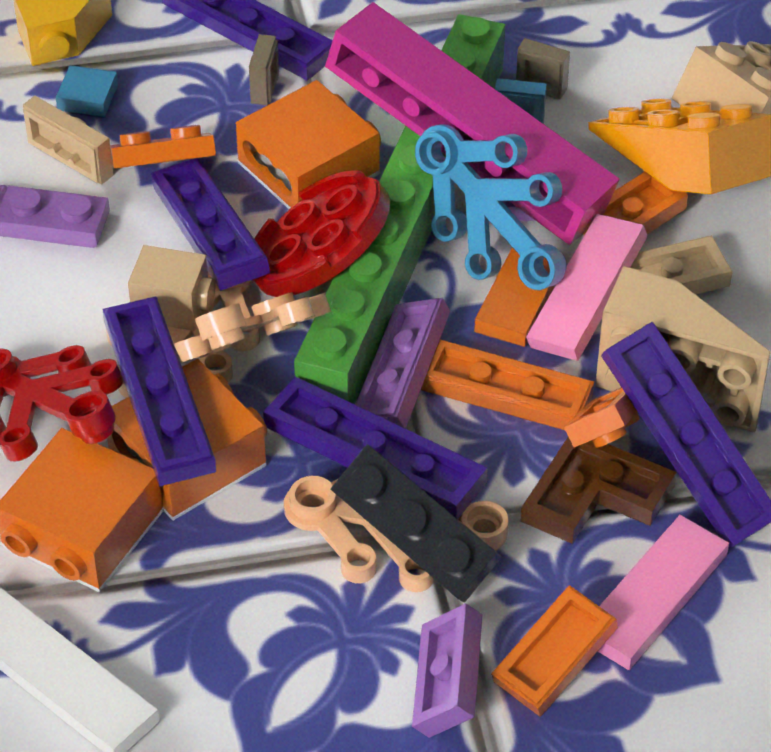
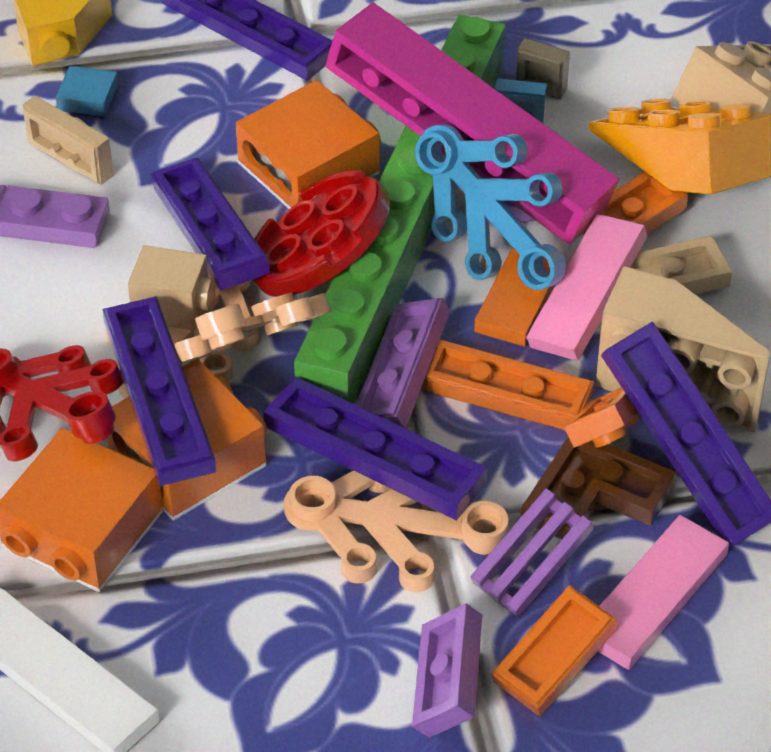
(139, 149): orange plate -> none
(264, 69): dark tan tile -> none
(416, 523): black plate -> none
(543, 505): none -> medium lavender tile

